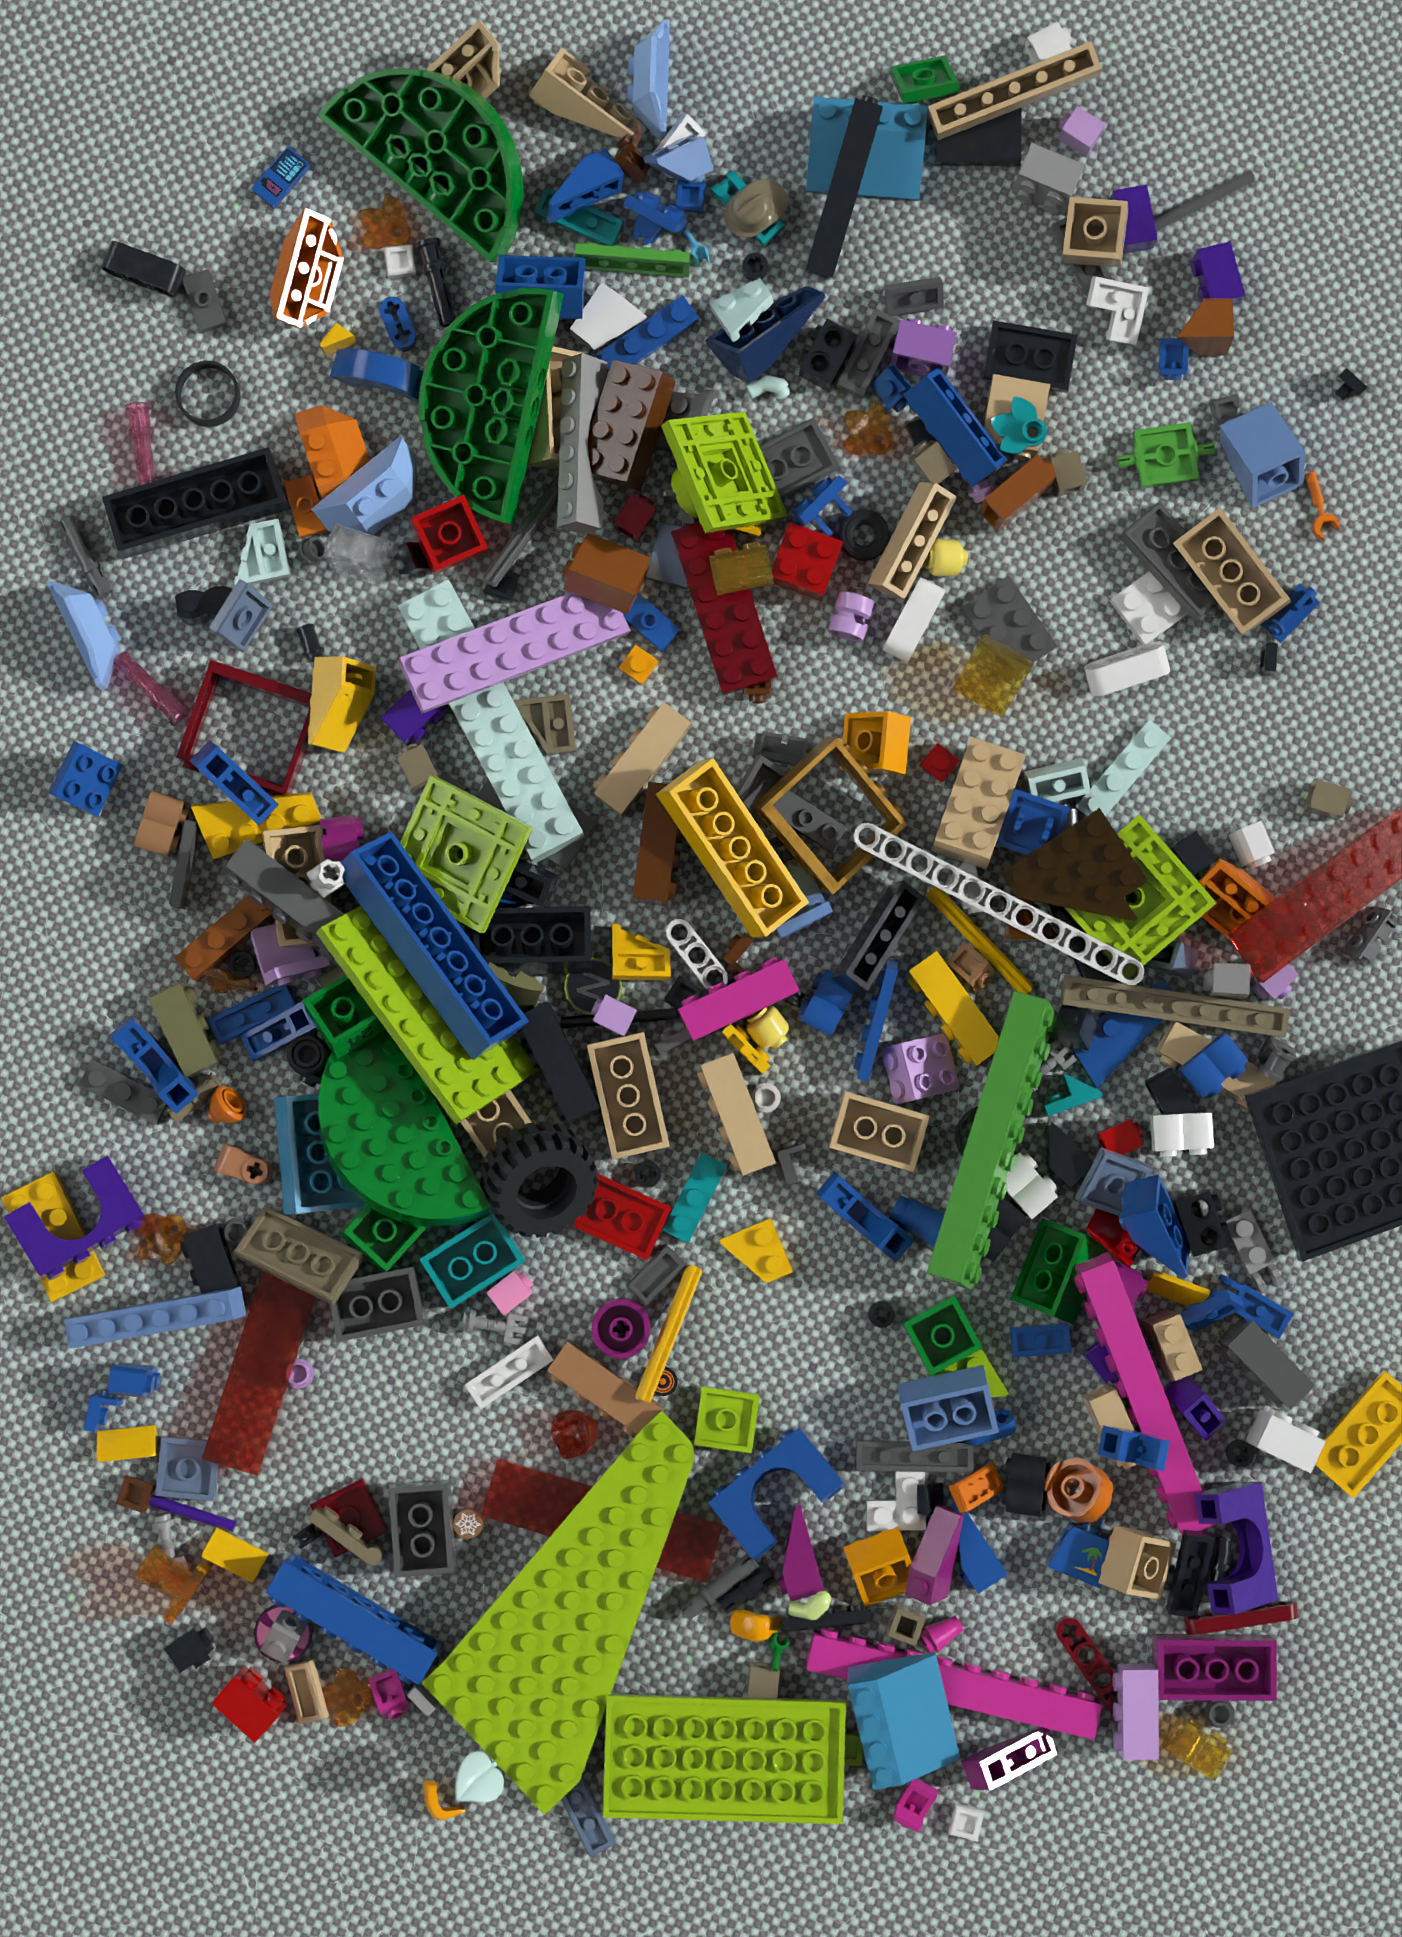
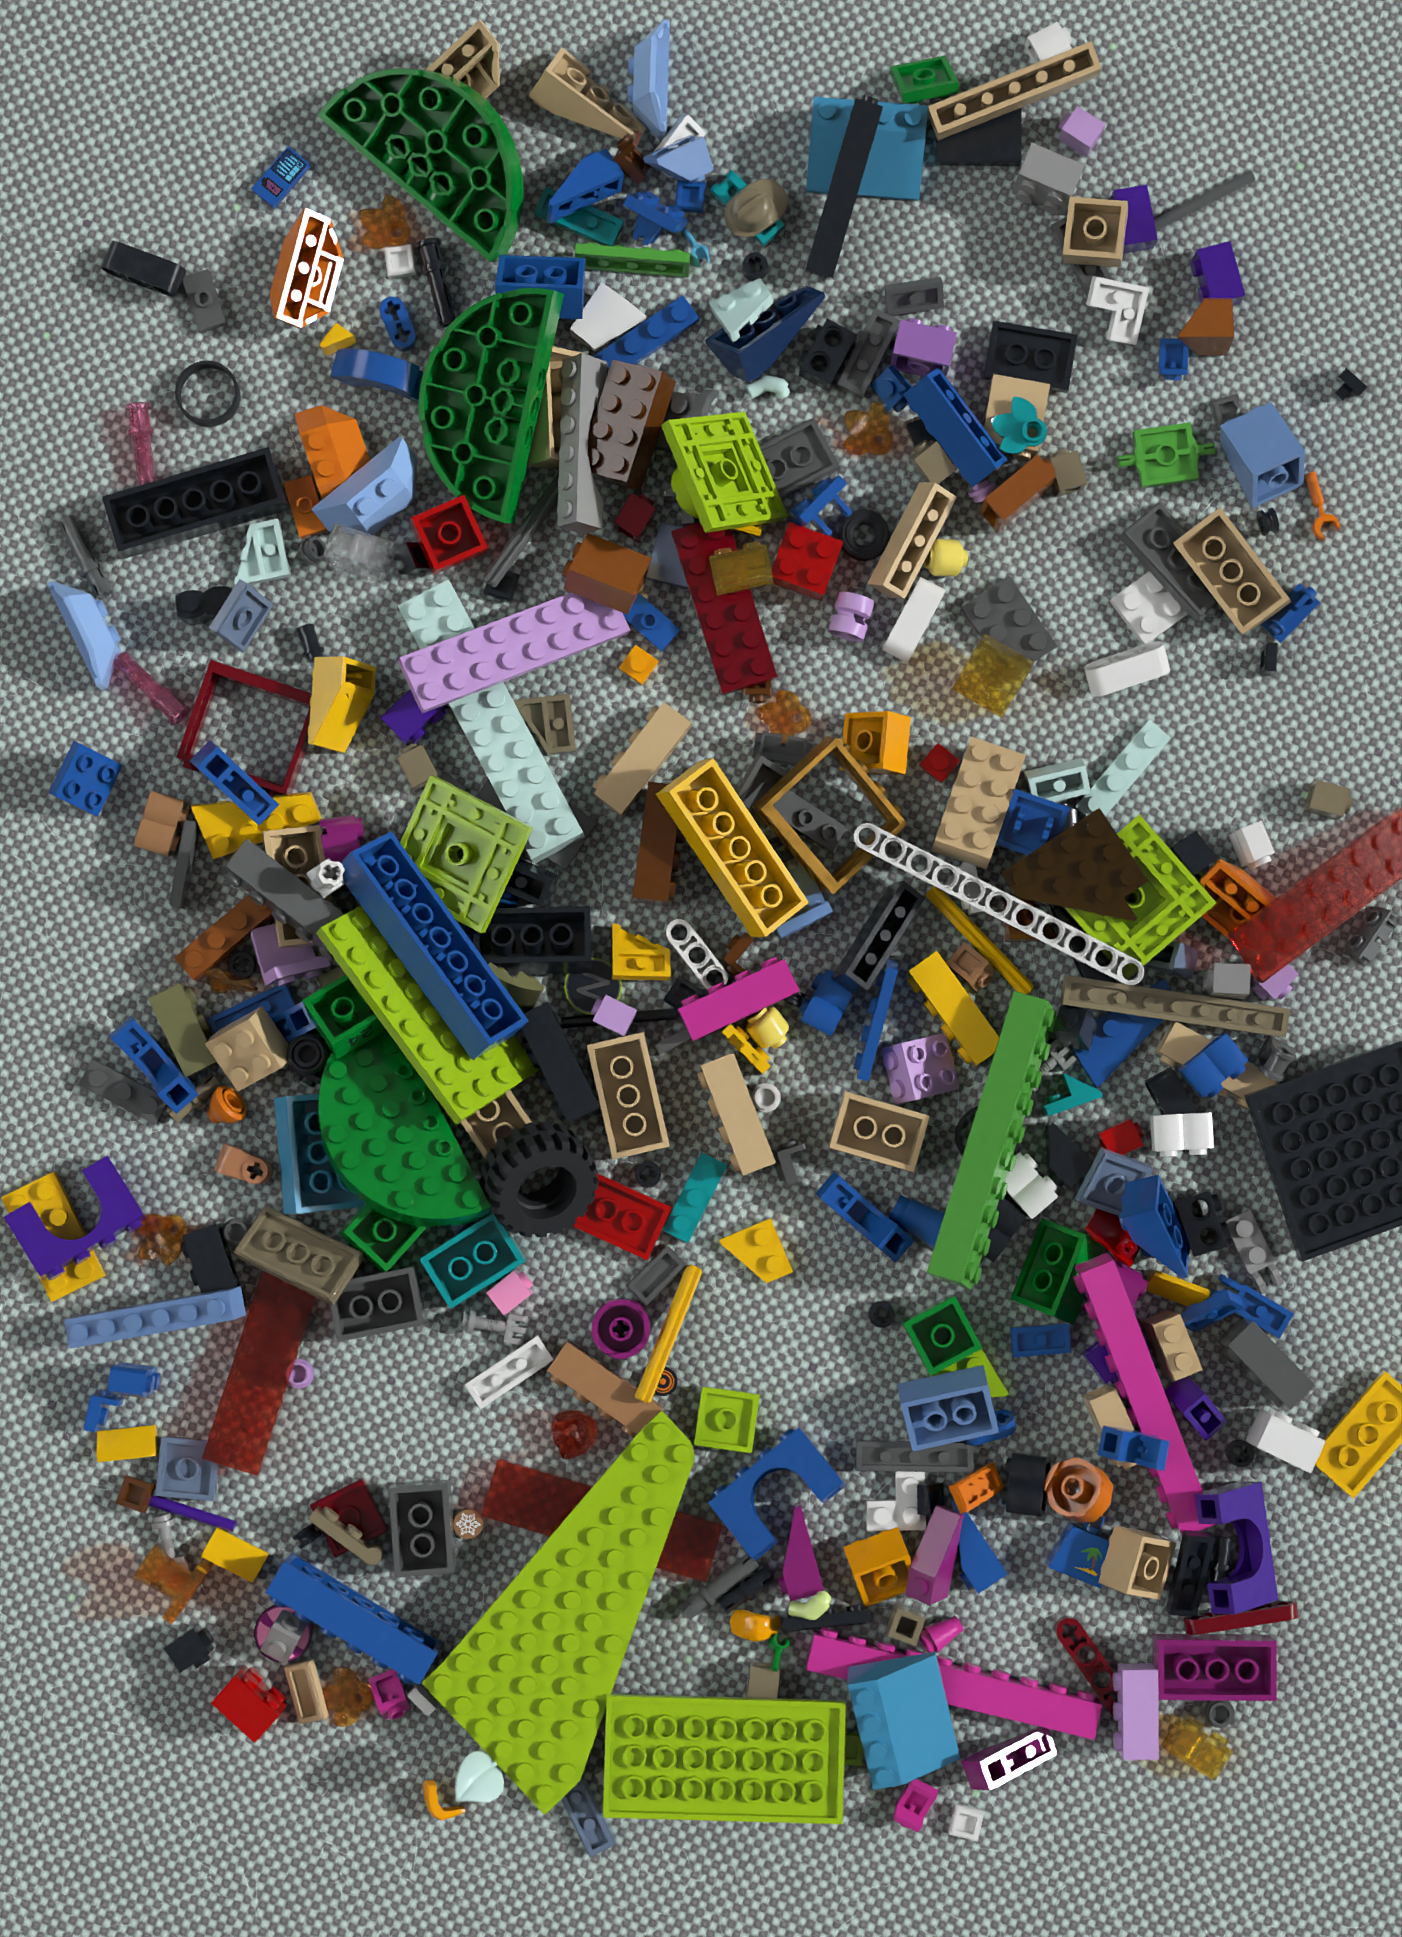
(249, 1048): none -> tan brick
(780, 715): none -> clear orange plate
(1268, 521): none -> black bush

